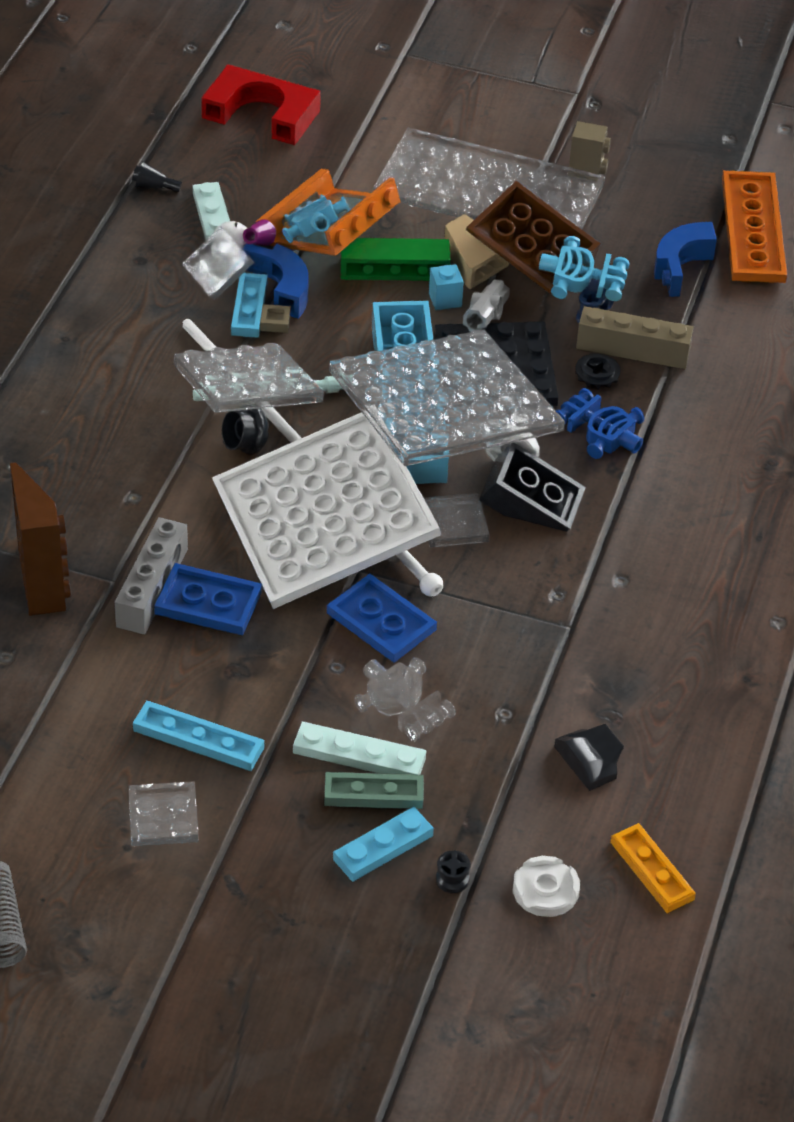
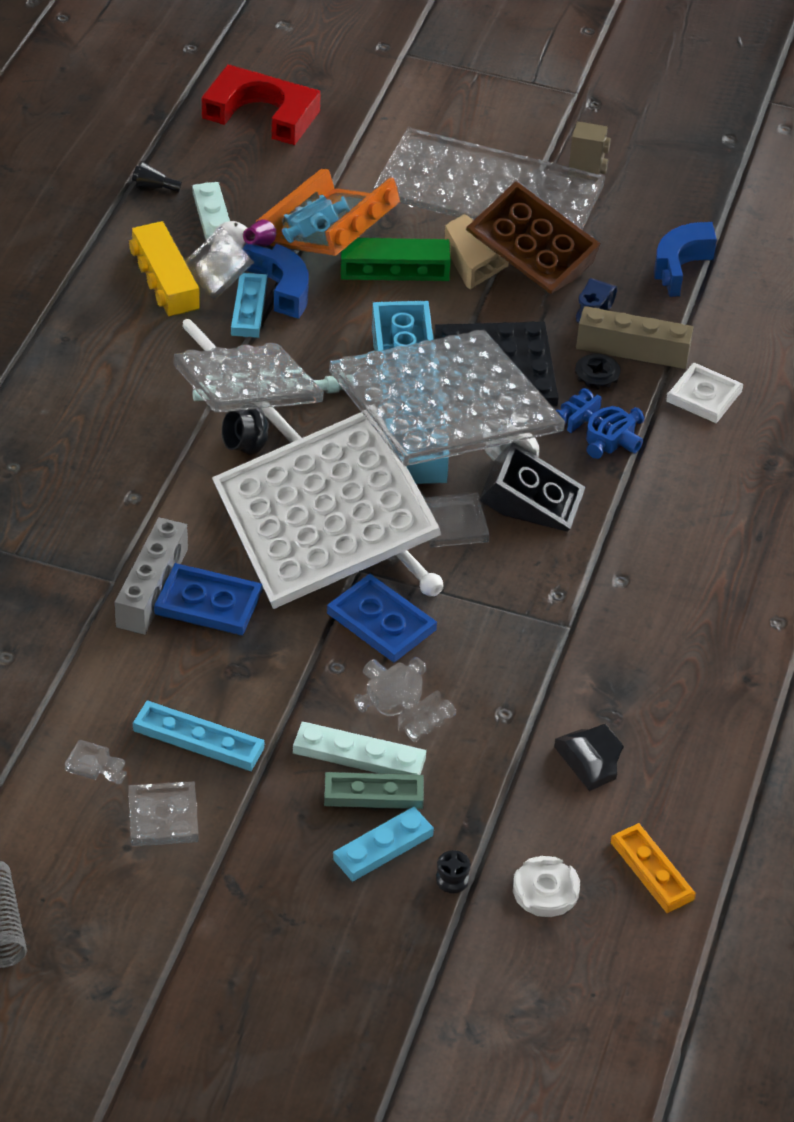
(40, 545): reddish brown slope -> none
(92, 759): none -> clear plate
(164, 268): none -> yellow brick
(275, 318): dark tan plate -> none
(446, 287): medium azure brick -> none
(486, 305): light grey piece -> none
(610, 277): medium azure piece -> none
(704, 392): none -> white tile
(741, 233): orange plate -> none

